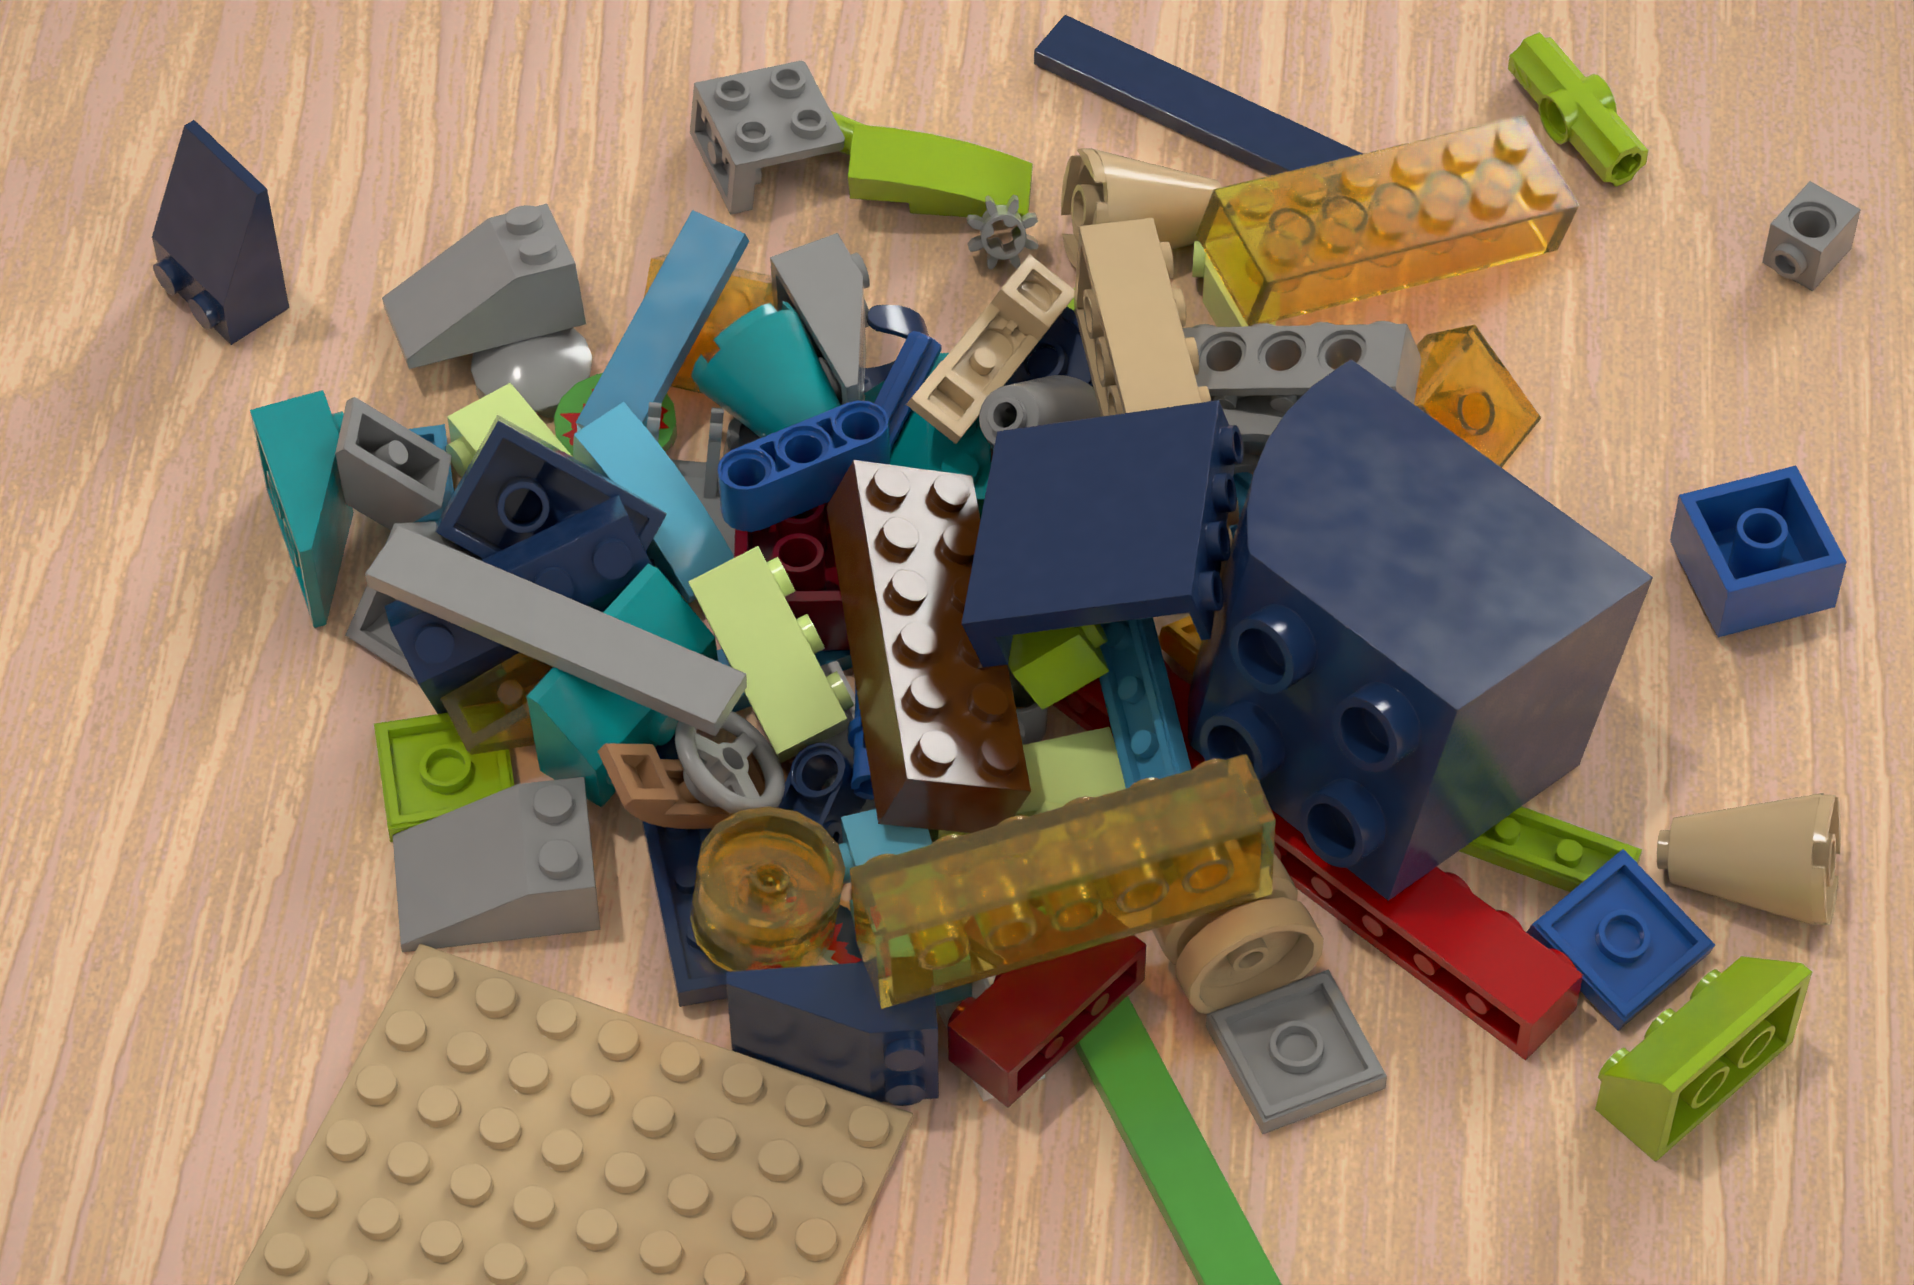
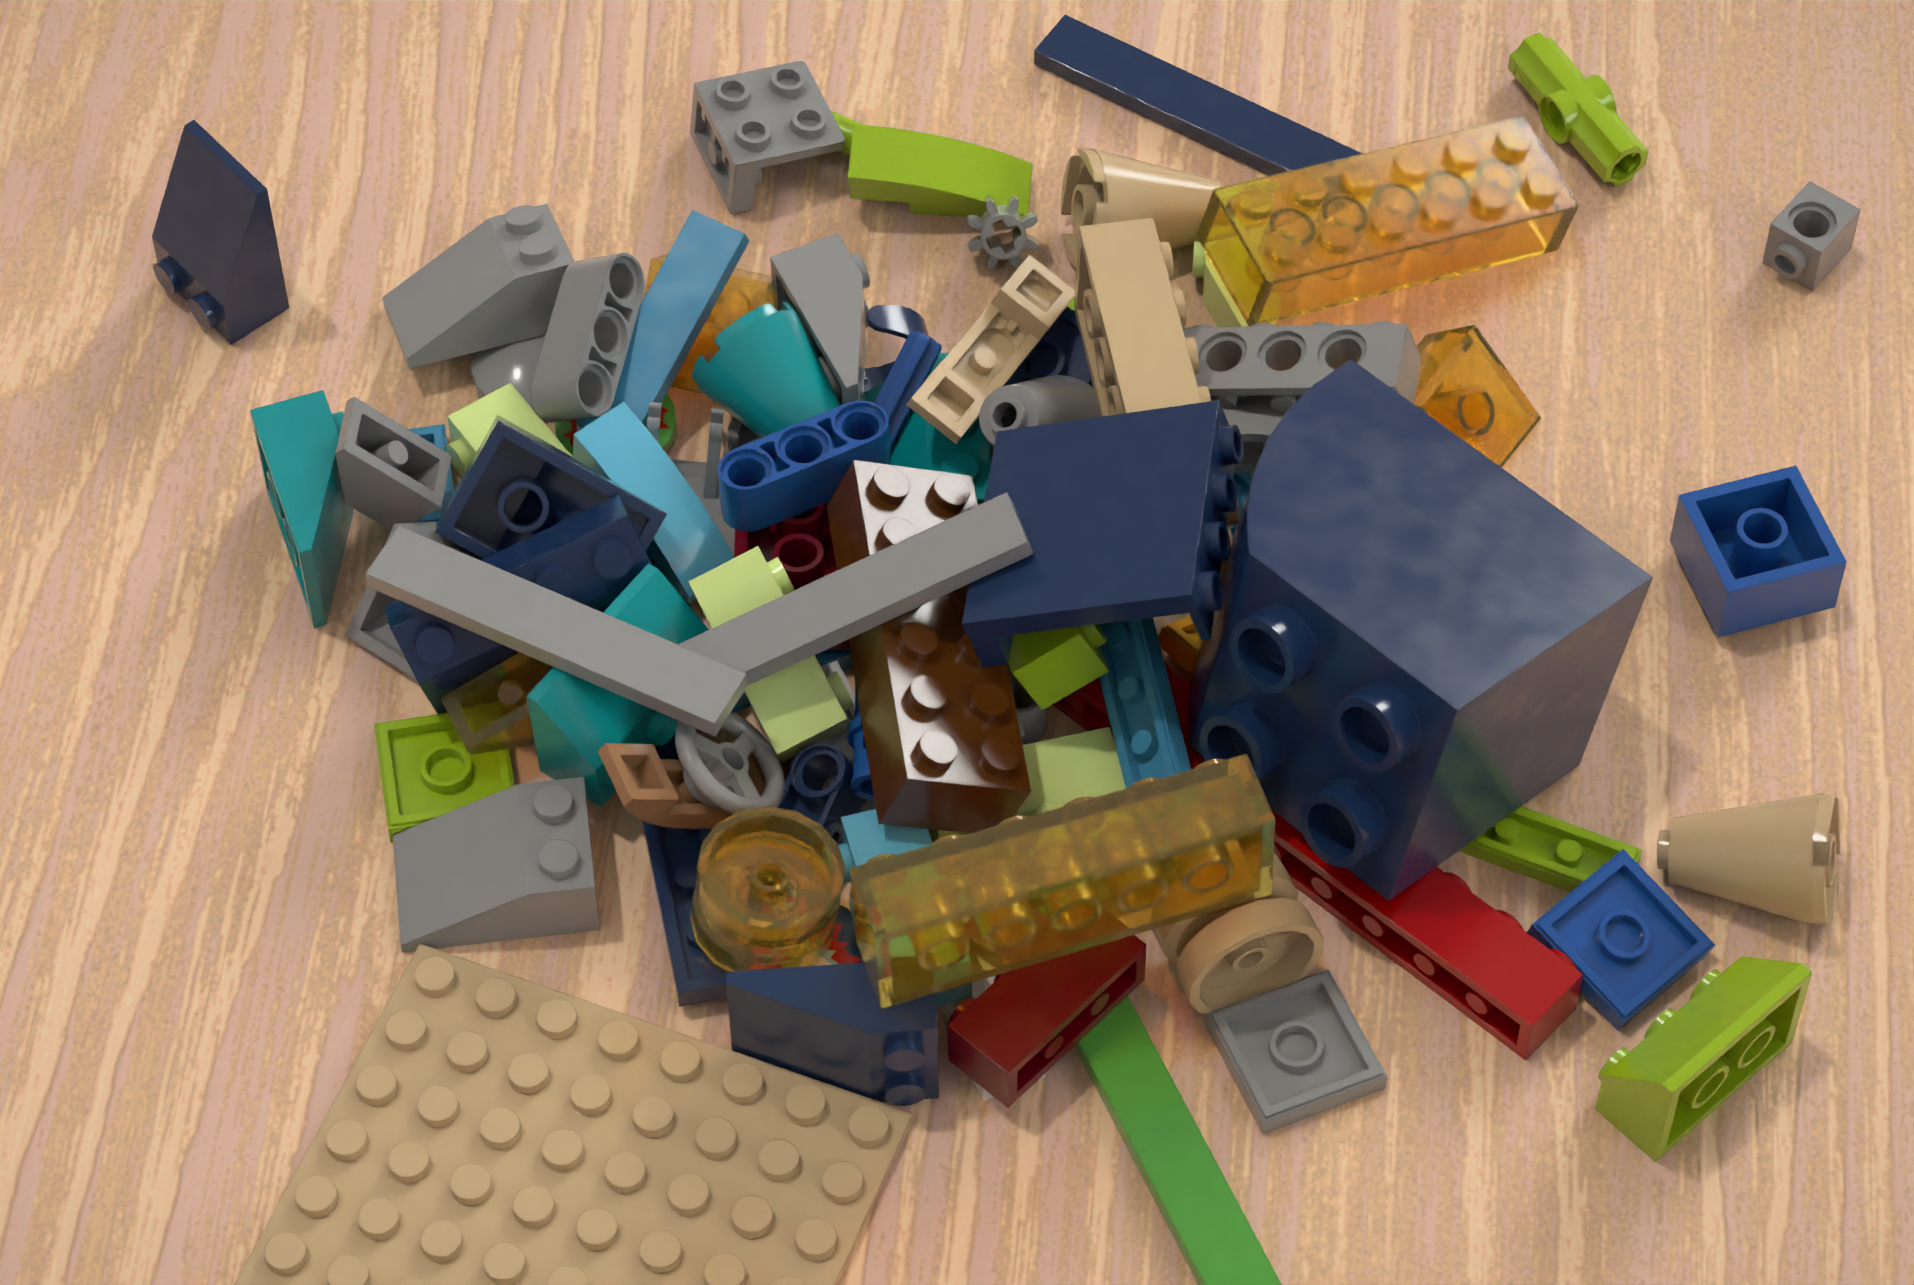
(587, 338): none -> light grey beam
(868, 591): none -> light grey tile

